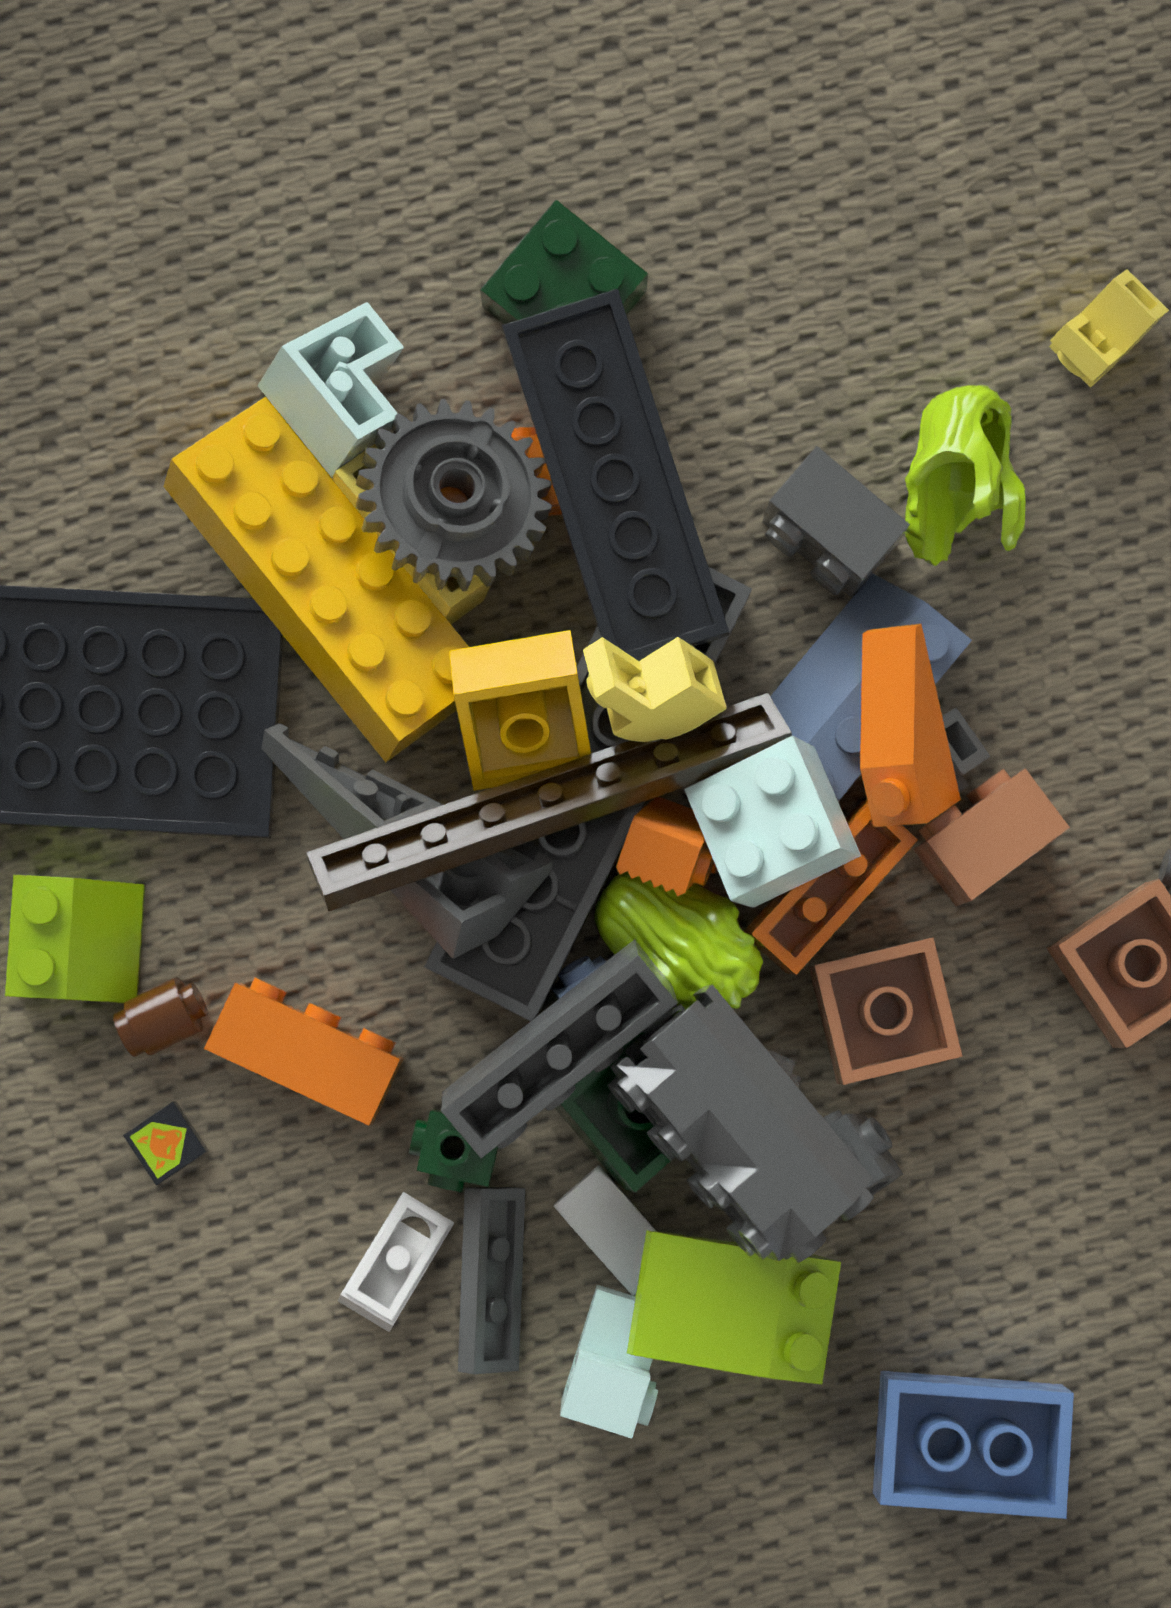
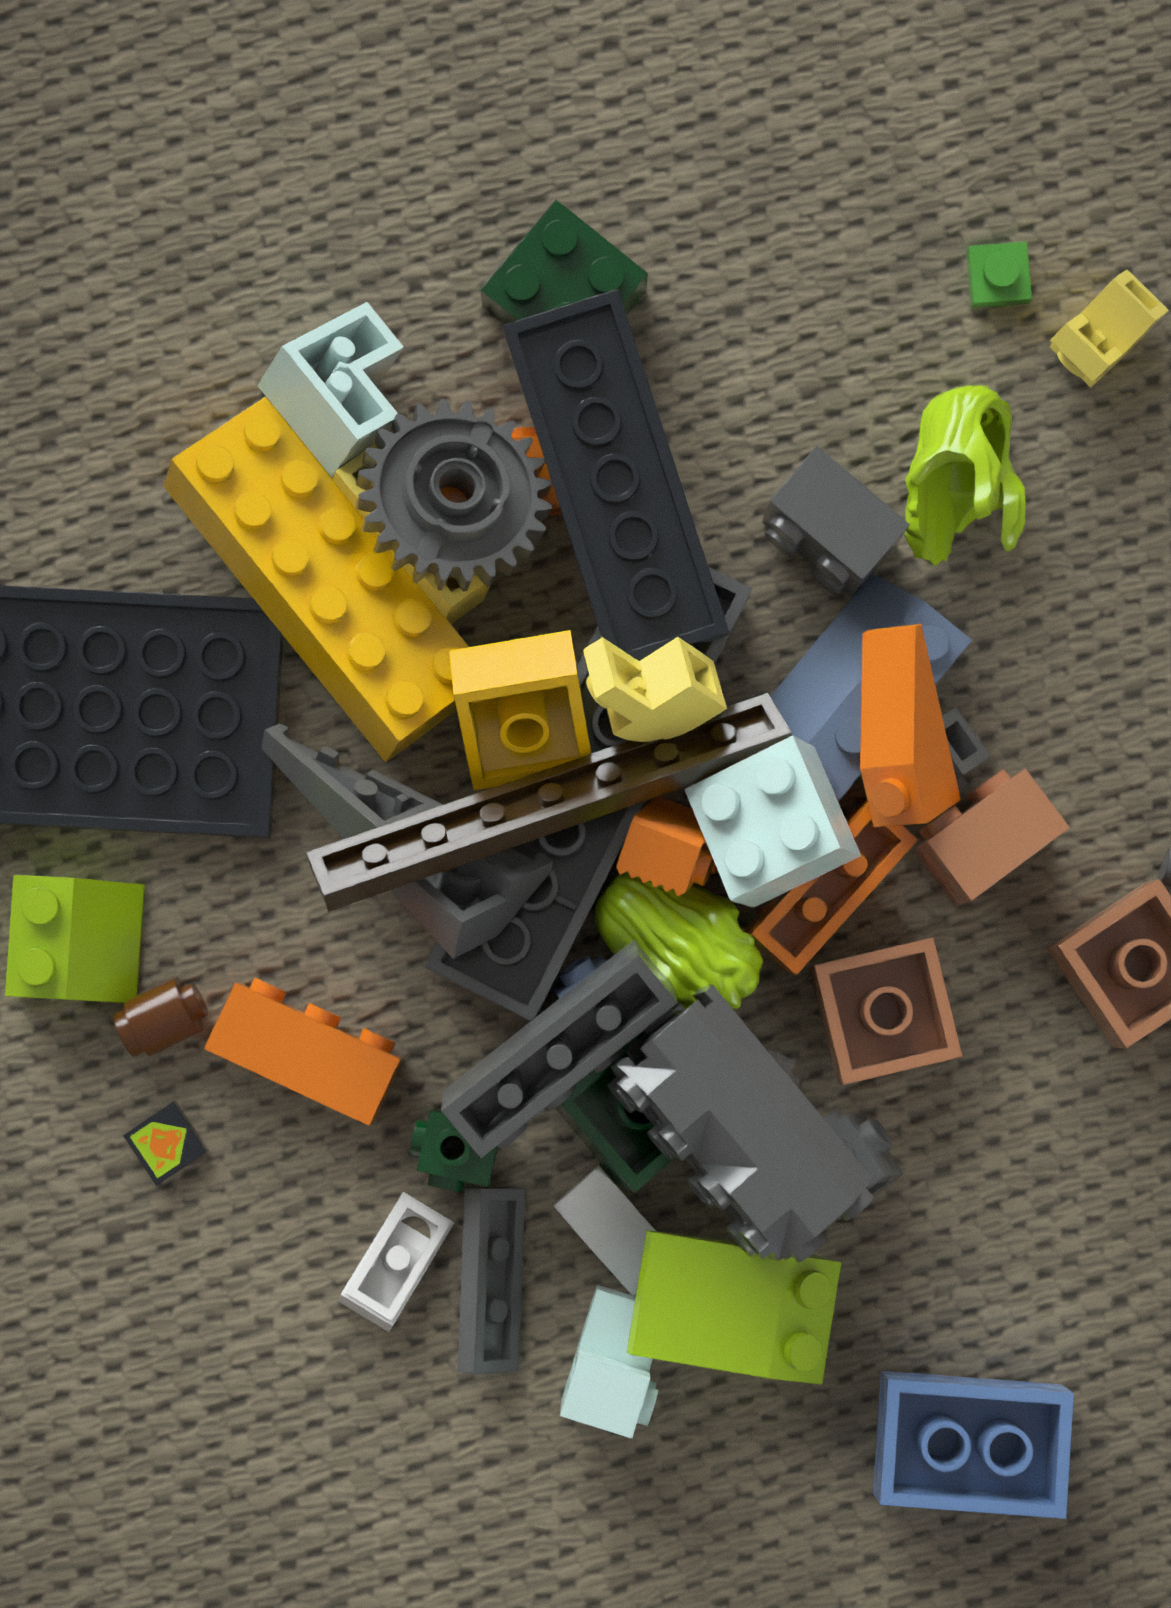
(999, 274): none -> bright green plate

